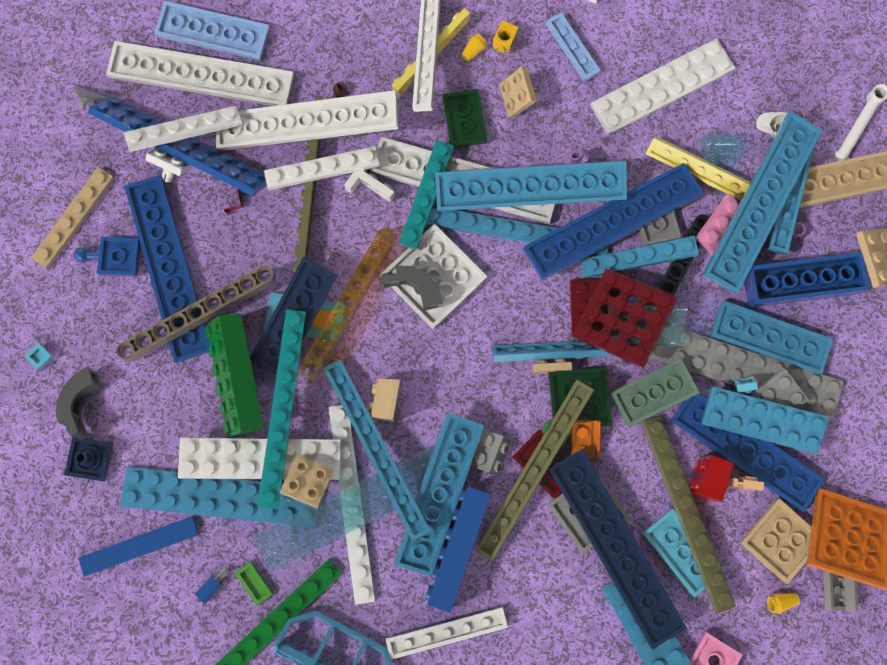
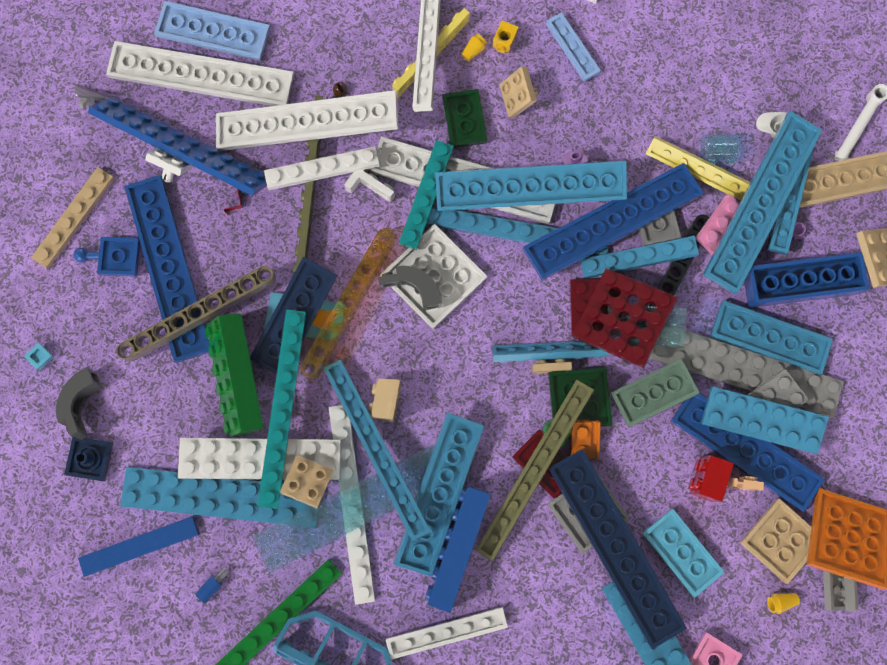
(182, 128): white plate -> none
(254, 583): bright green tile -> none
(491, 453): light grey bracket -> none
(662, 87): white plate -> none
(688, 515): olive plate -> none
(745, 385): medium azure plate -> none

